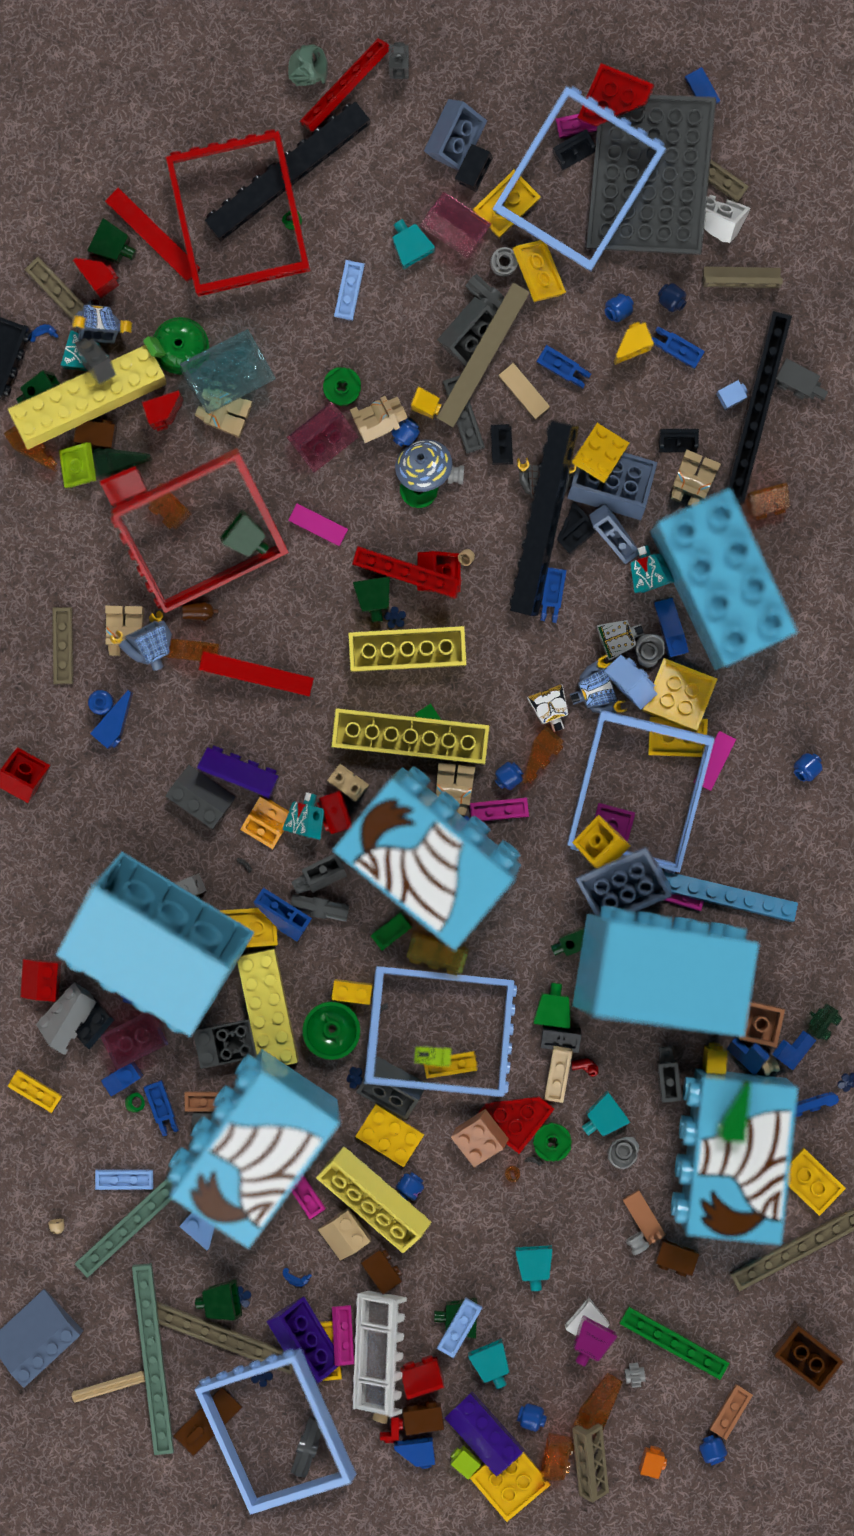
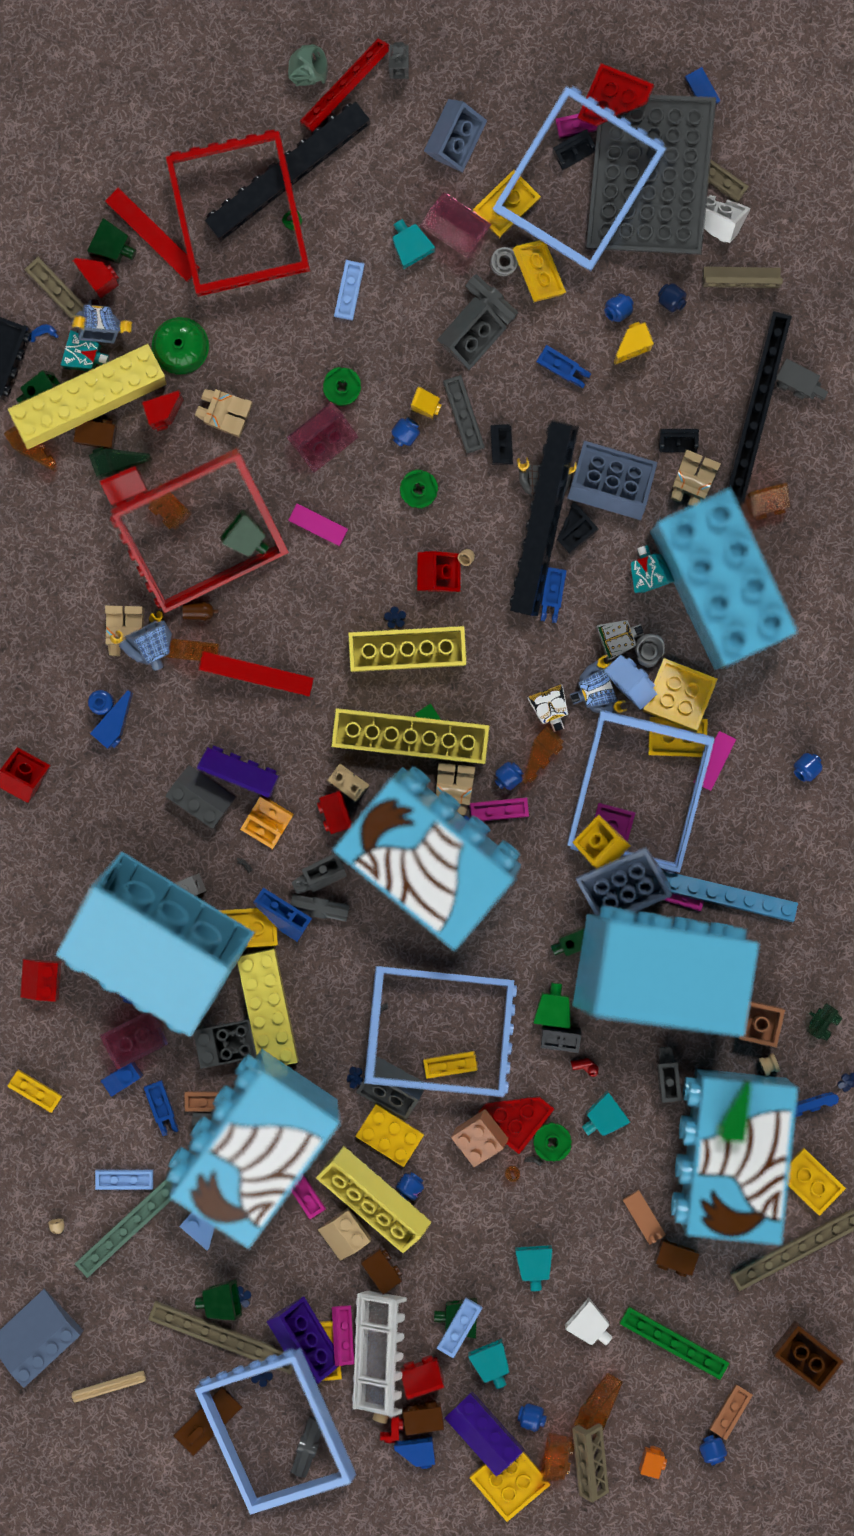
(62, 645): dark tan tile -> none
(65, 1017): light grey wedge -> none
(77, 465): lime tile -> none
(94, 1026): black plate -> none
(95, 360): dark grey hinge -> none
(128, 1102): green piece -> none
(153, 1359): sand green plate -> none
(154, 347): bright green tile -> none
(227, 371): clear light blue slope -> none
(295, 1280): blue piece -> none
(305, 818): teal torso -> none
(326, 1043): green hat -> none
(352, 991): yellow brick -> none
(373, 596): dark green torso -> none
(378, 418): tan hips -> none
(391, 931): green tile -> none
(407, 572): red tile -> none
(425, 473): sand blue dish -> none
(433, 1056): lime leg -> none
(436, 953): clear yellow slope -> none
(456, 475): light grey wheel -> none
(465, 1461): lime brick -> none
(474, 167): black hinge -> none
(483, 355): dark tan tile -> none
(524, 391): tan tile -> none
(558, 1074): tan tile -> none
(592, 1340): magenta torso -> none
(600, 452): yellow plate -> none
(613, 533): sand blue slope -> none
(623, 1152): light grey hair -> none
(635, 1375): light grey gear -> none
(637, 1243): light grey wheel -> none
(671, 628): blue slope -> none
(679, 348): blue hinge -> none
(715, 1059): yellow brick -> none
(732, 394): light blue brick -> none
(751, 1058): blue tile -> none
(793, 1054): blue tile -> none

